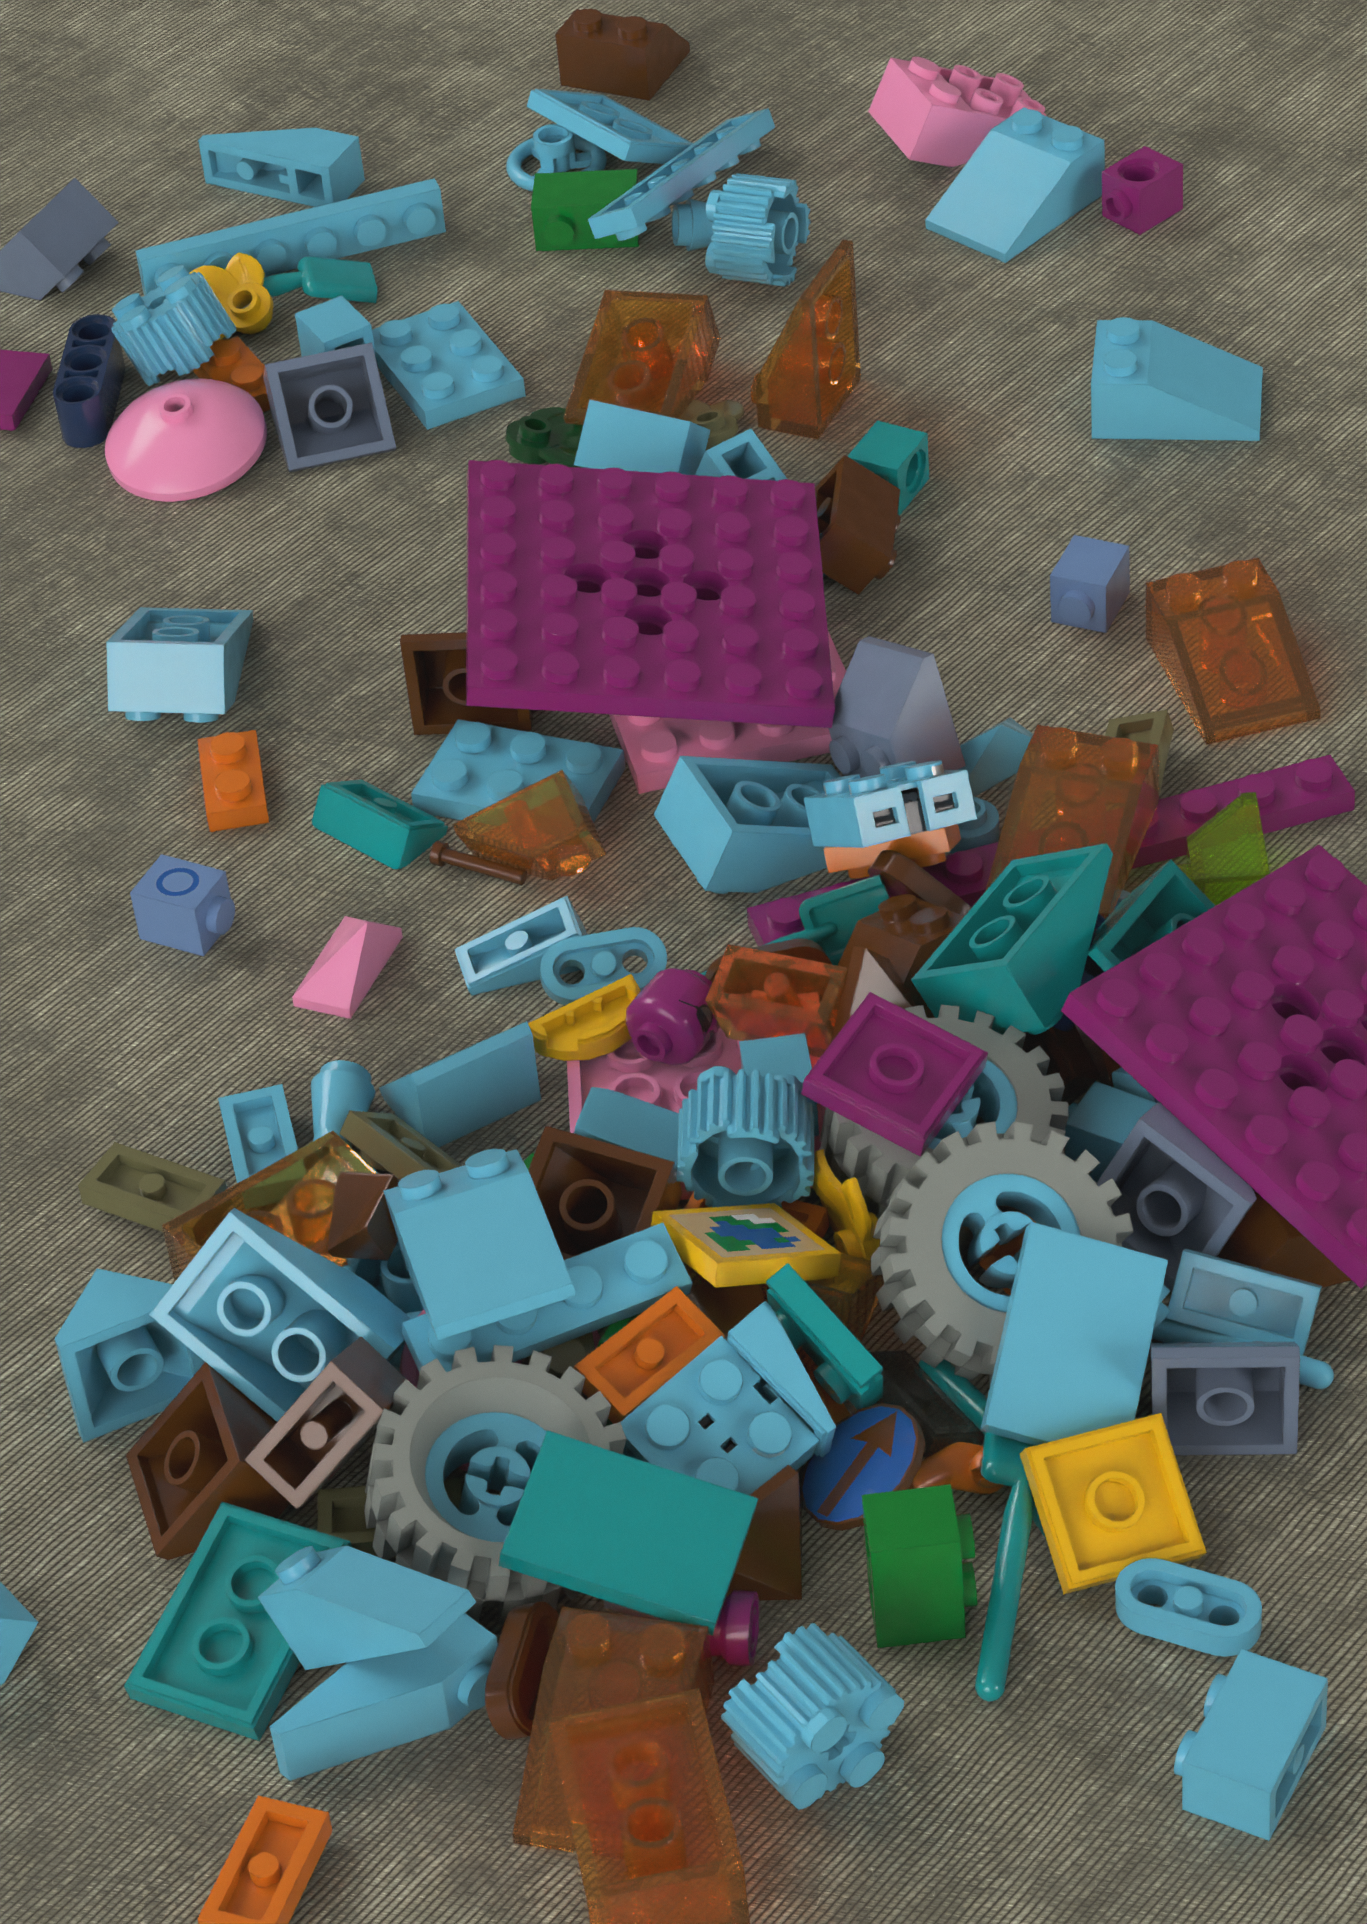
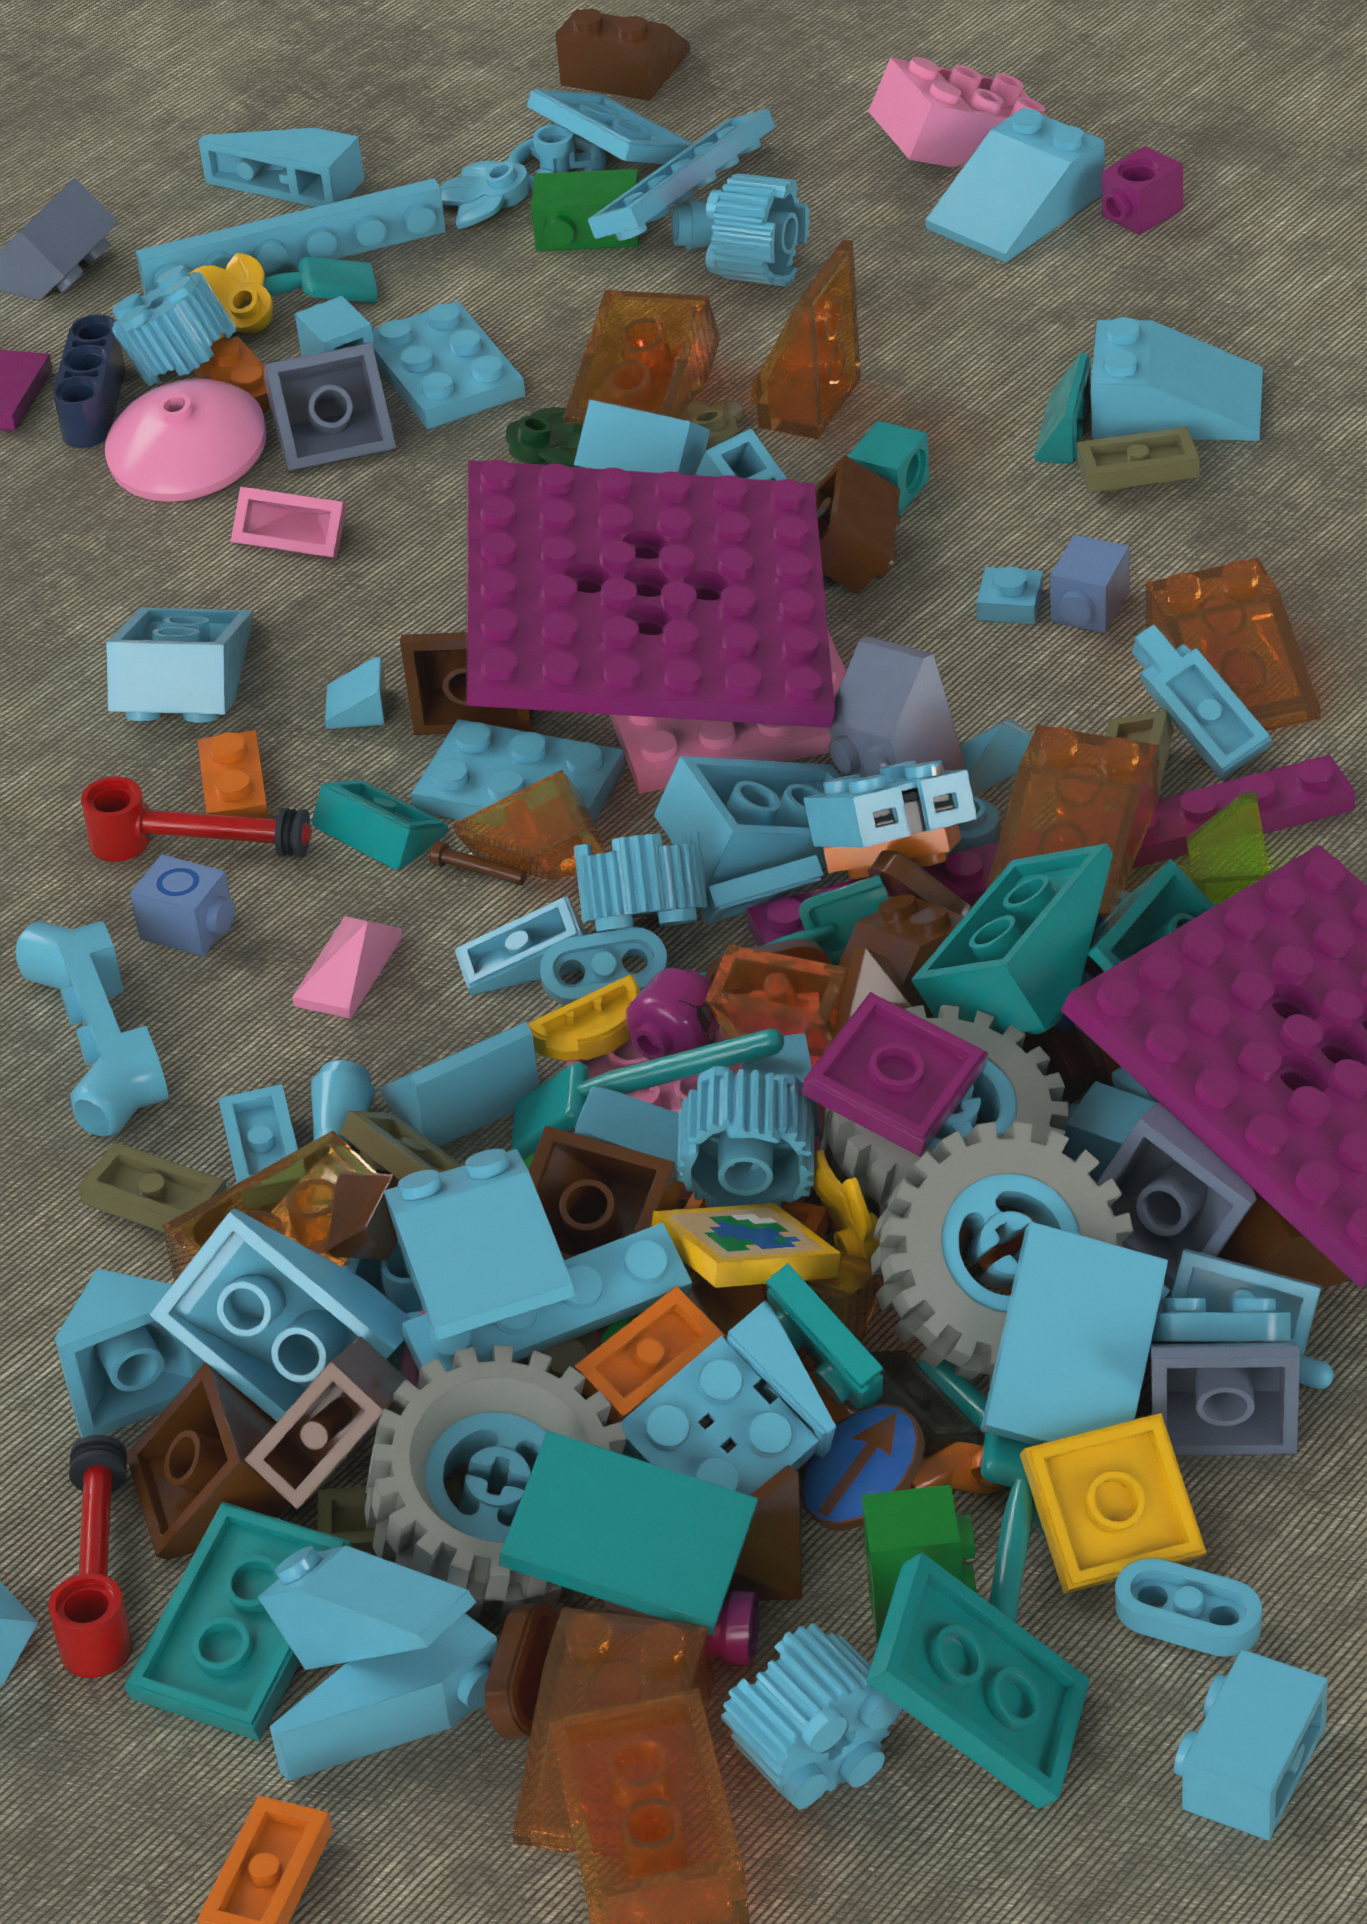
(89, 1607): none -> red piece
(121, 823): none -> red piece
(126, 1063): none -> medium azure plate
(288, 522): none -> bright pink slope
(357, 697): none -> medium azure slope
(485, 190): none -> medium azure plate
(562, 1097): none -> teal piece
(641, 881): none -> medium azure brick
(736, 895): none -> medium azure tile
(979, 1680): none -> teal plate
(1009, 595): none -> medium azure plate
(1066, 414): none -> teal slope
(1138, 460): none -> olive plate
(1199, 703): none -> medium azure hinge
(1250, 1321): none -> medium azure plate

